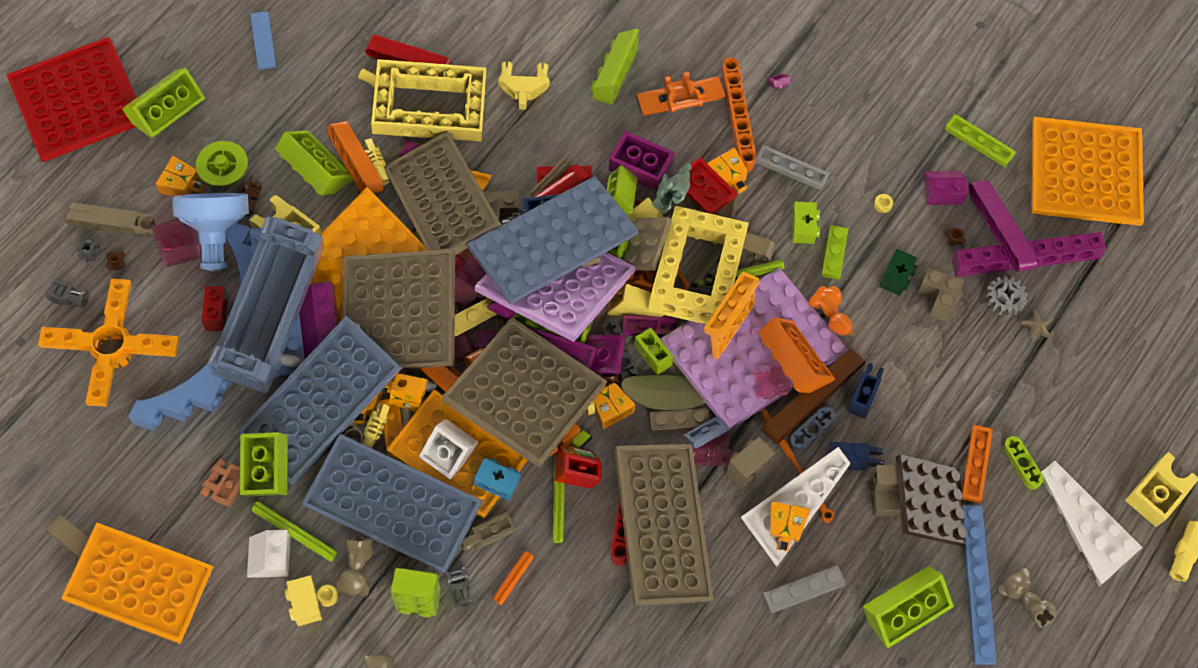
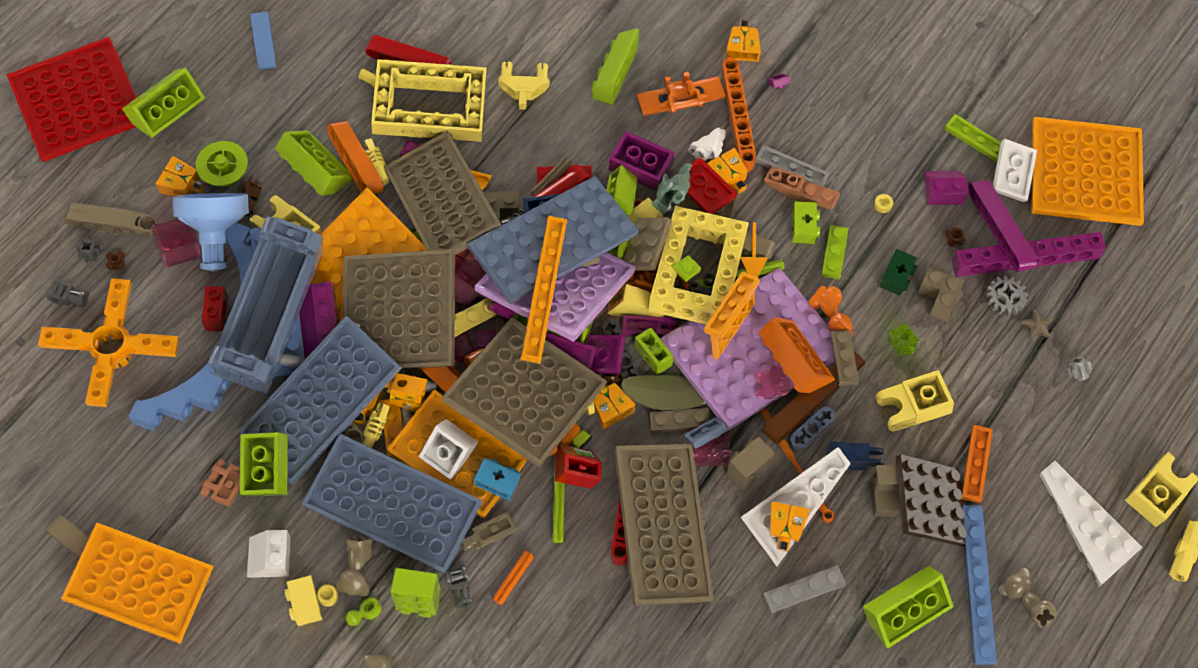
(294, 531): lime axle -> none
(369, 609): none -> lime plate
(543, 290): none -> light orange tile
(687, 268): none -> lime plate
(708, 146): none -> white rock
(744, 43): none -> light orange torso
(754, 264): none -> light orange piece
(799, 189): none -> nougat slope
(844, 358): none -> dark tan plate
(865, 392): dark blue hinge -> none
(903, 332): none -> clear neon green brick
(918, 400): none -> light yellow brick
(1011, 452): lime beam -> none
(1014, 170): none -> white plate
(1079, 368): none -> light grey gear

